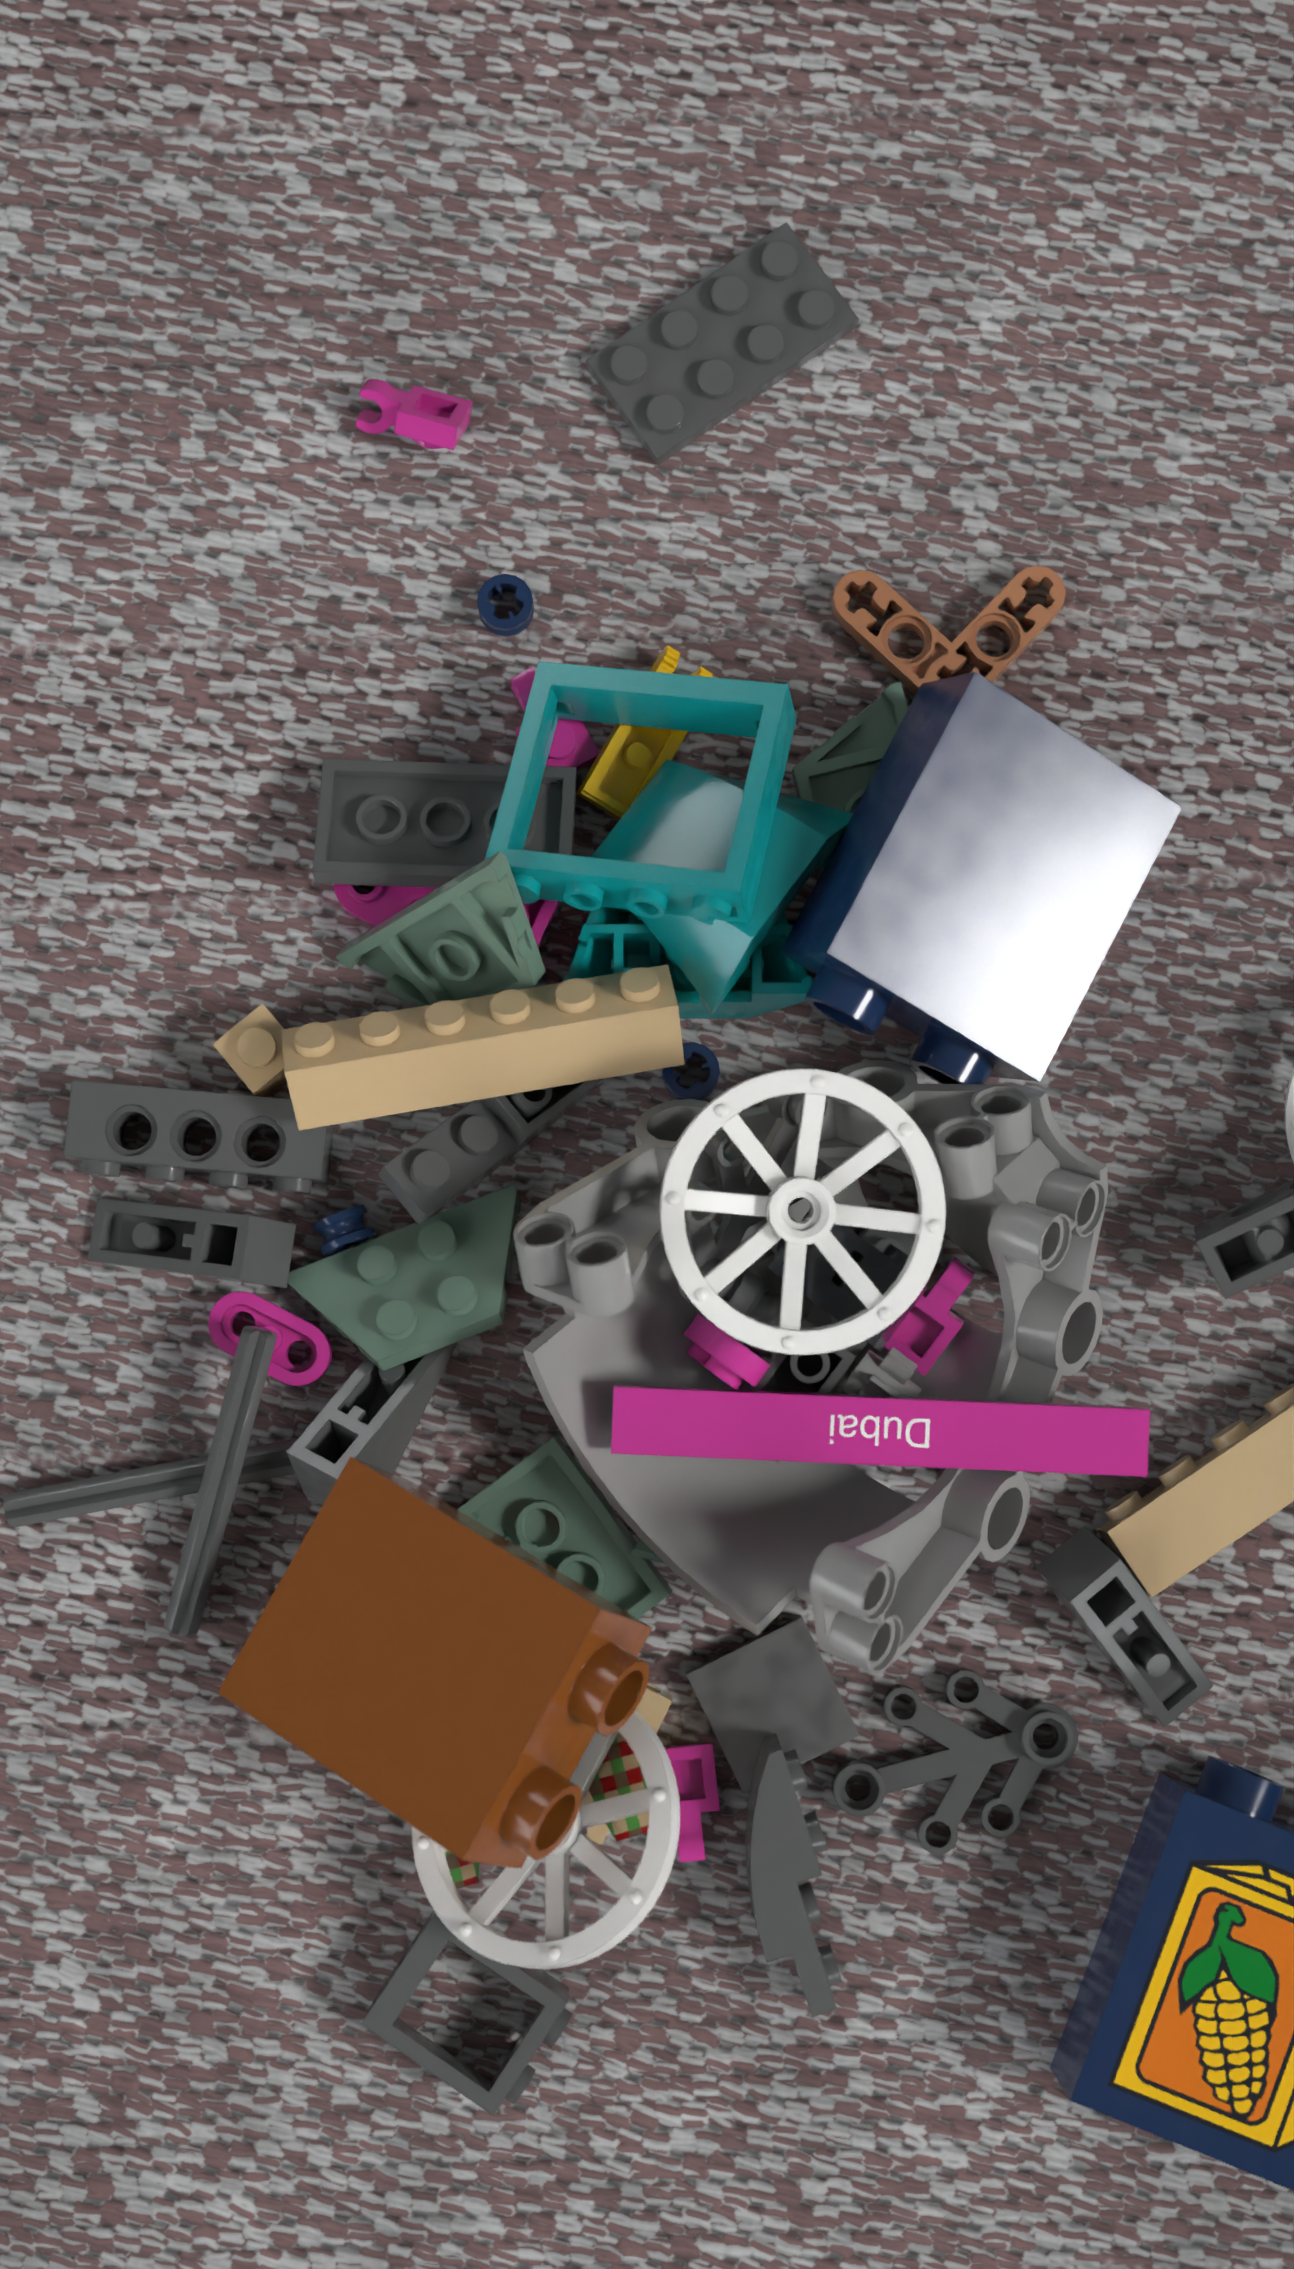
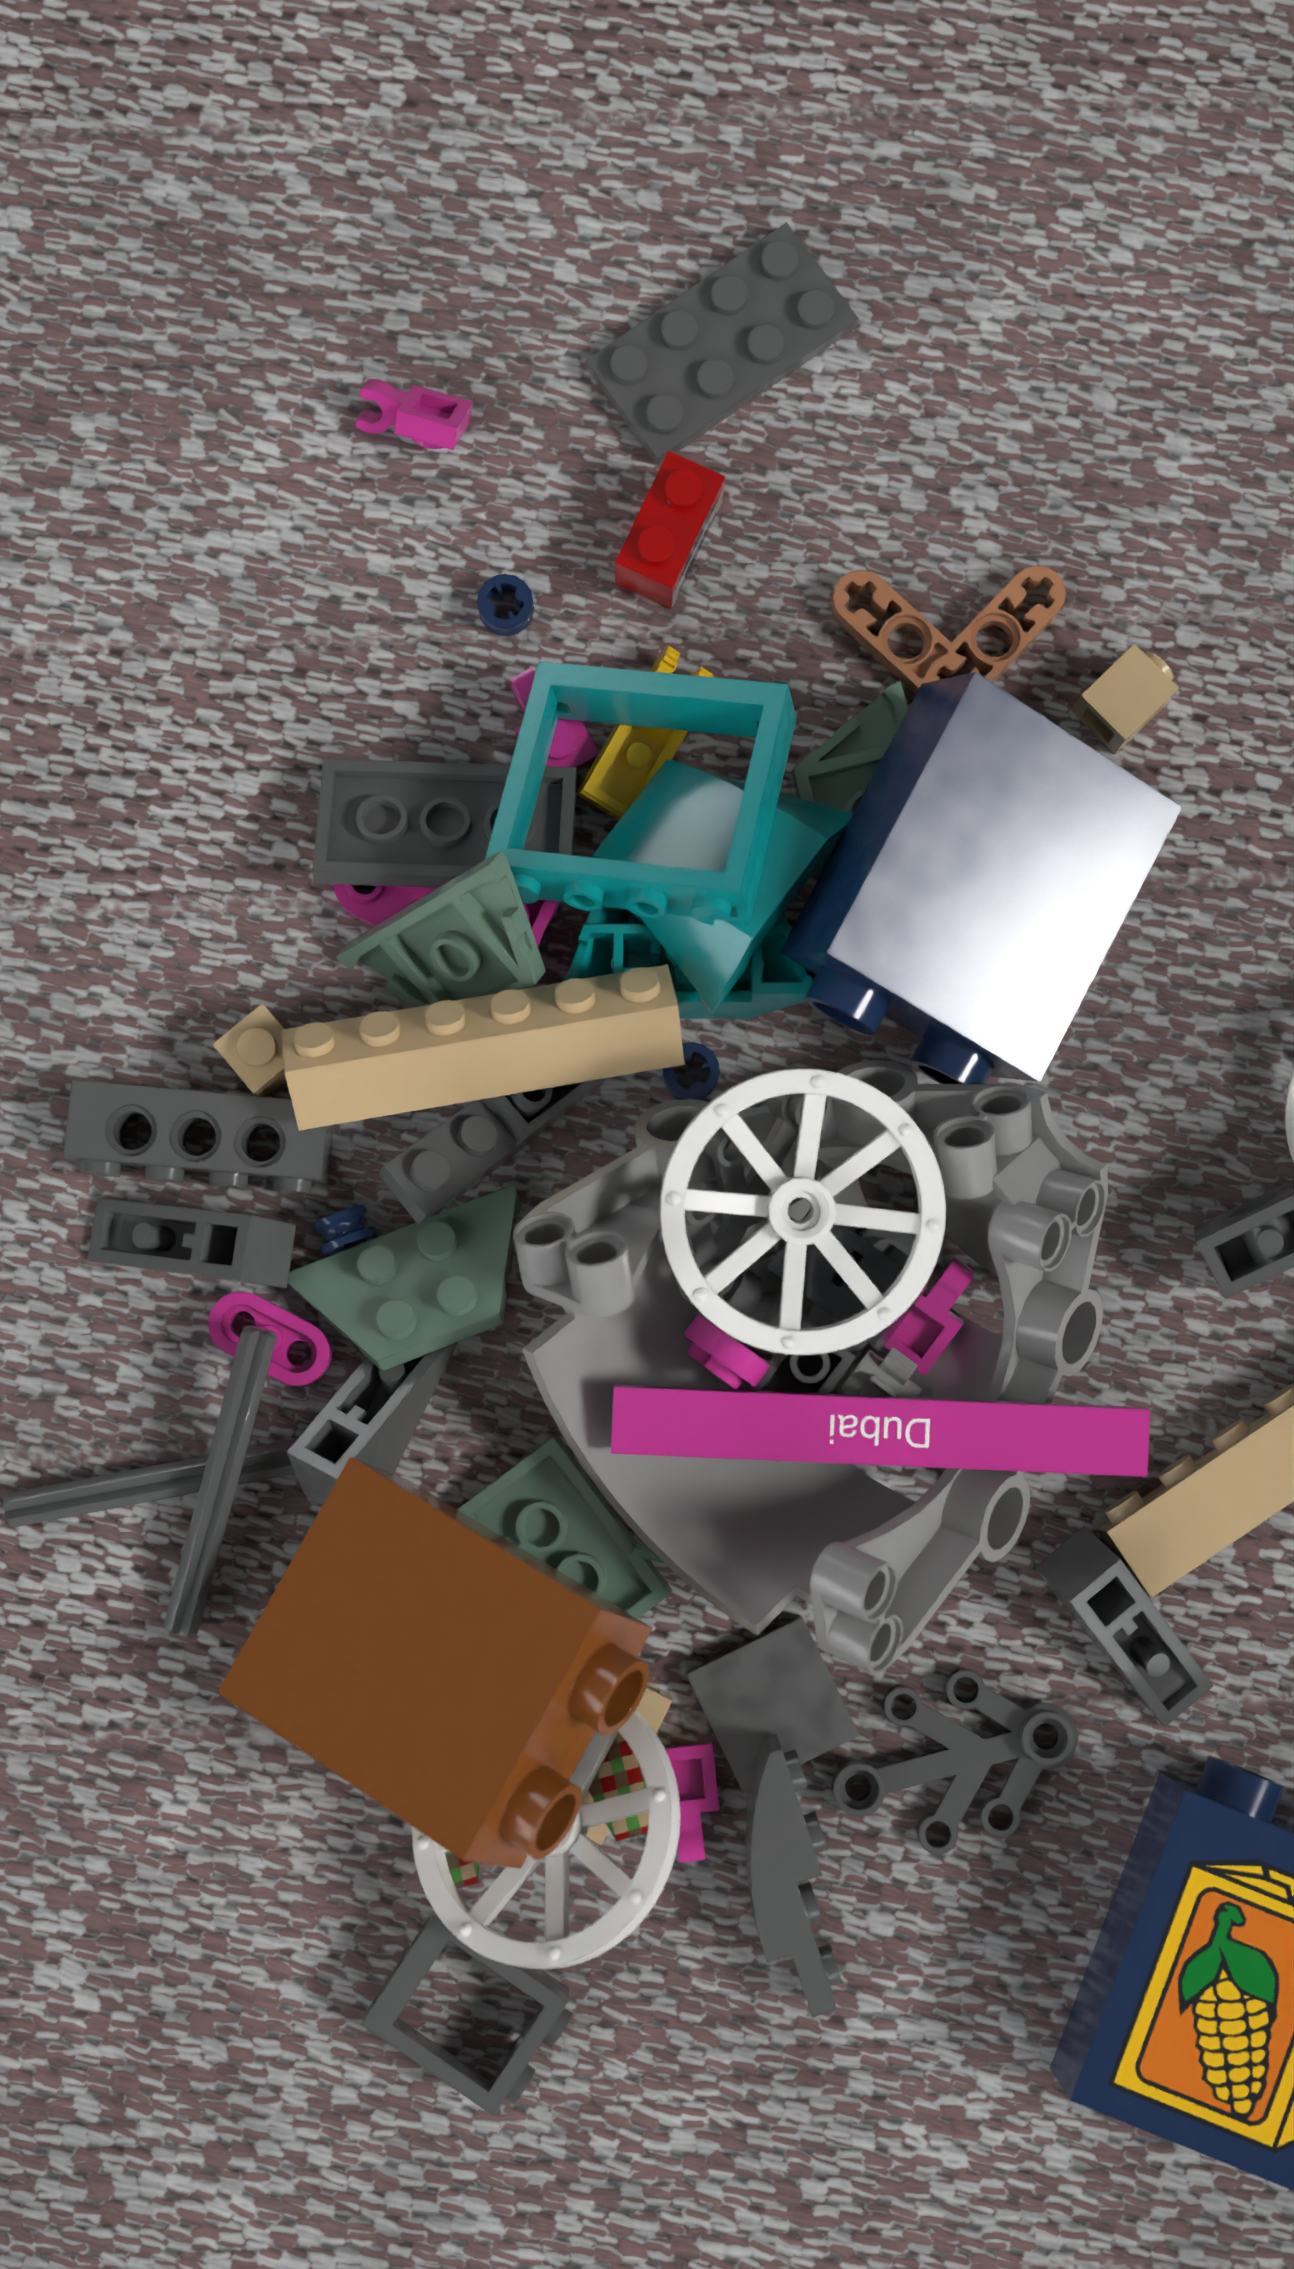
(669, 530): none -> red brick
(1126, 697): none -> tan brick

